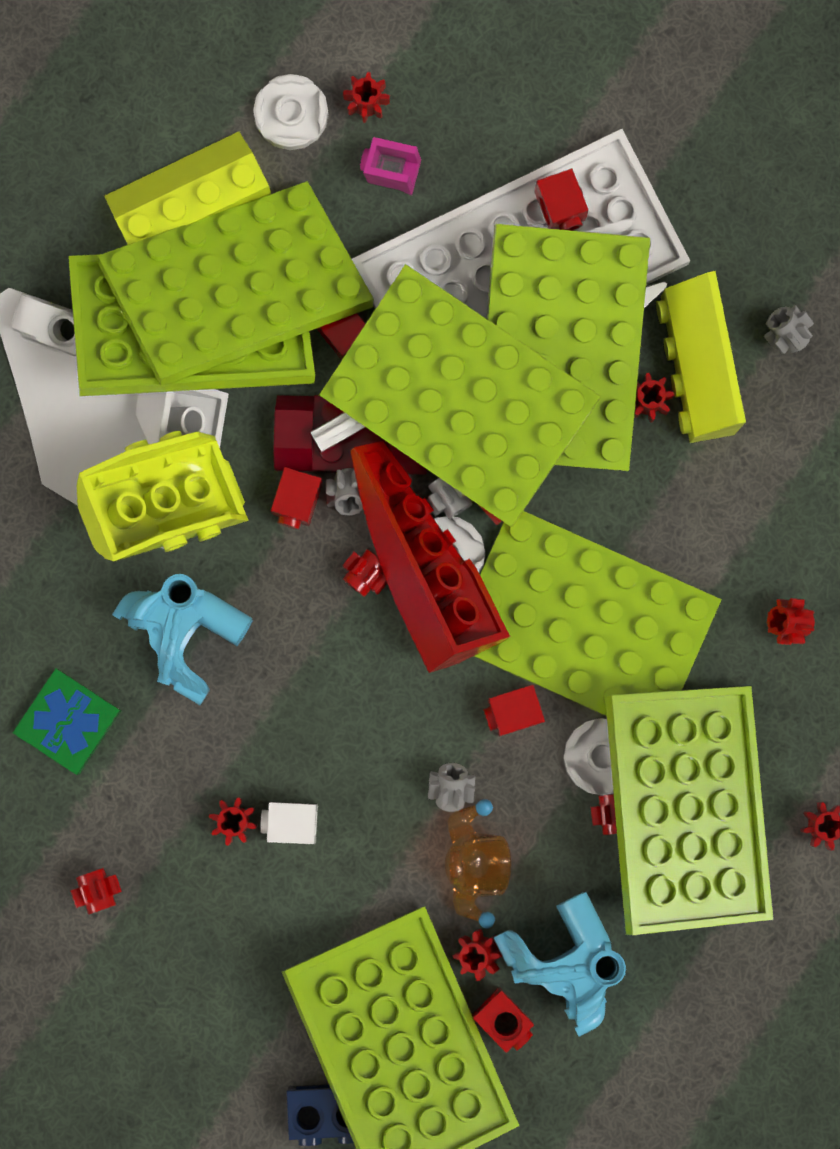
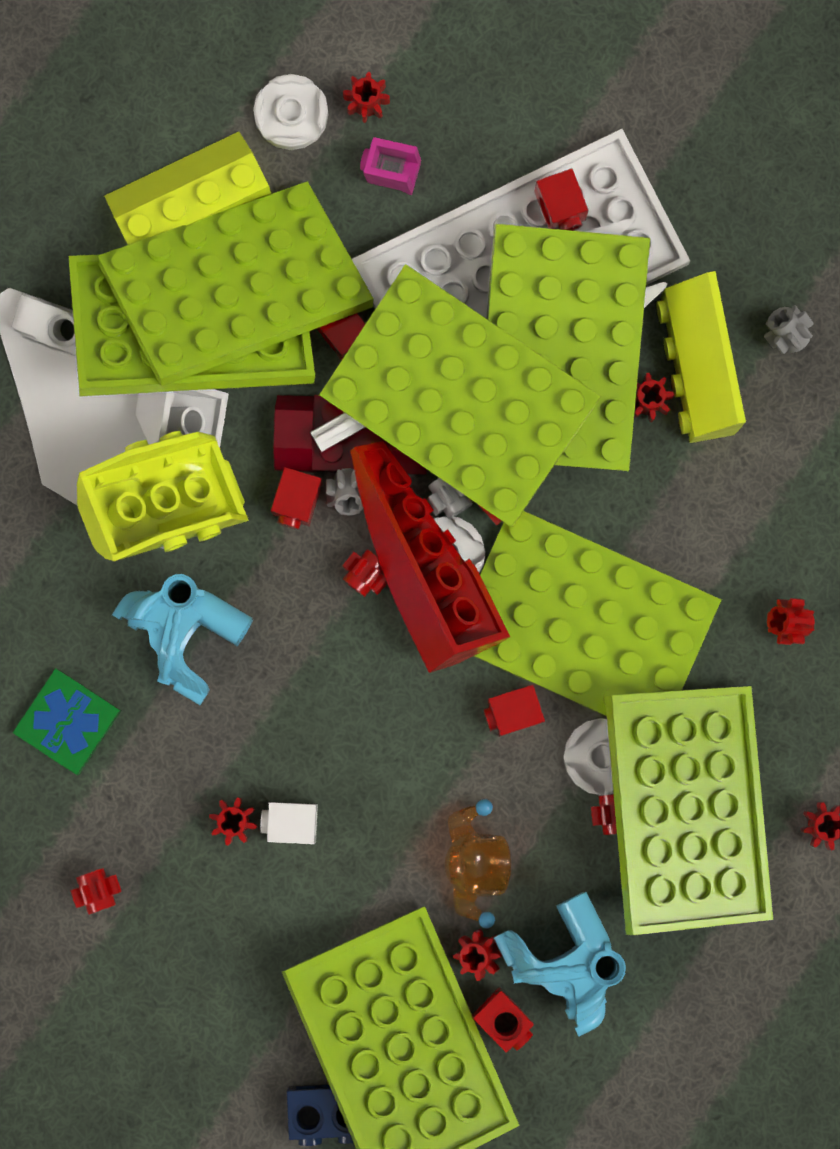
(451, 787): light grey gear -> none

